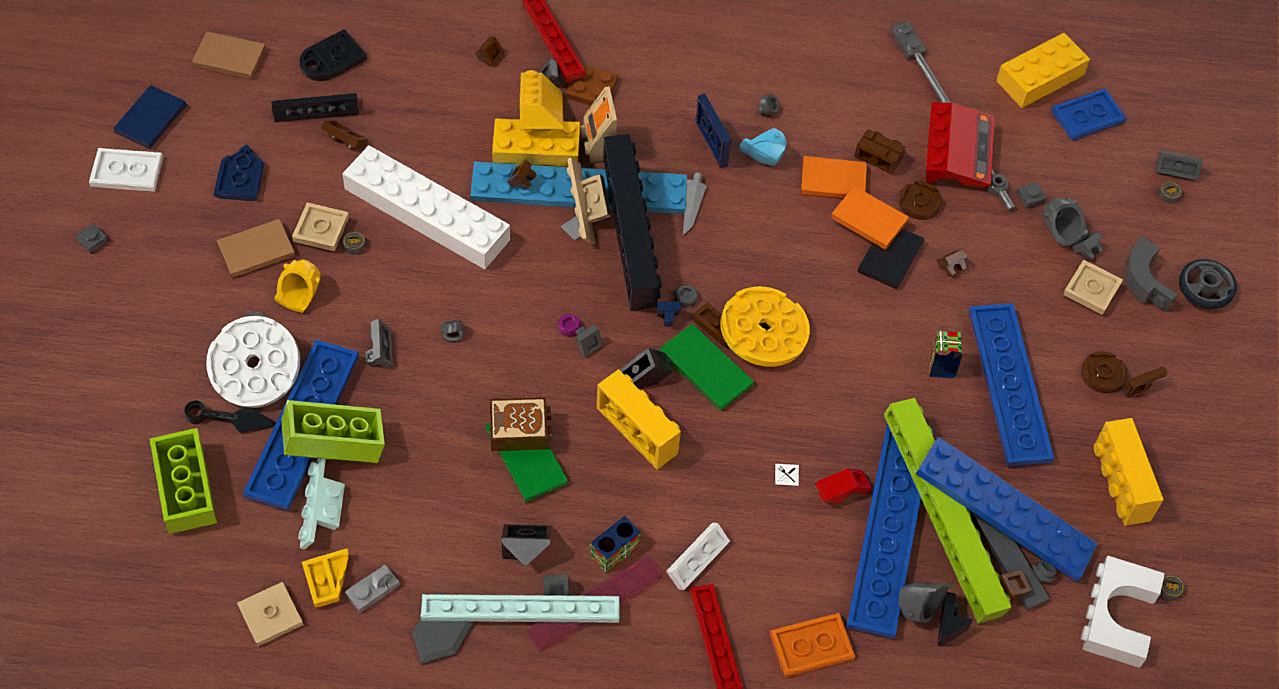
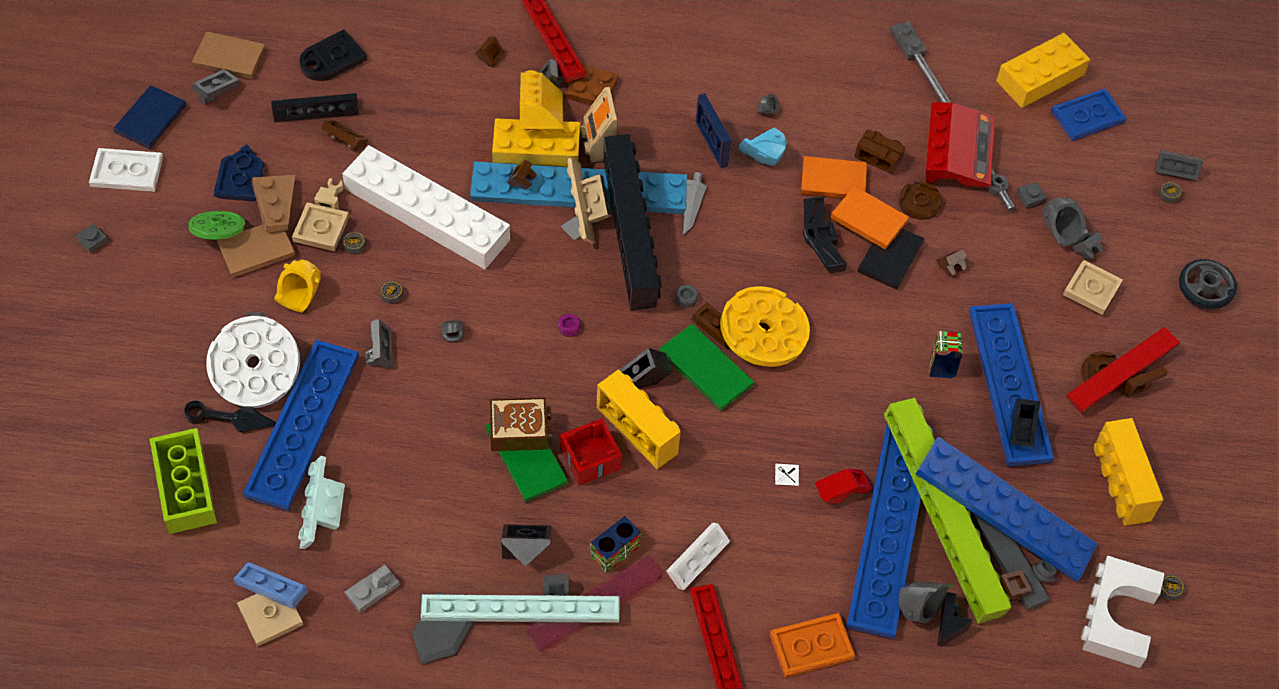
(215, 84): none -> dark grey hinge
(216, 225): none -> bright green shield
(270, 585): none -> medium blue tile
(274, 200): none -> medium nougat wing
(326, 576): yellow wing -> none
(328, 196): none -> tan piece
(332, 431): lime brick -> none
(391, 292): none -> tile
(588, 340): dark grey tile -> none
(590, 451): none -> red container
(668, 311): dark blue tile -> none
(821, 235): none -> black plate
(1024, 422): none -> black slope
(1122, 369): none -> red tile
(1140, 279): dark grey arch -> none

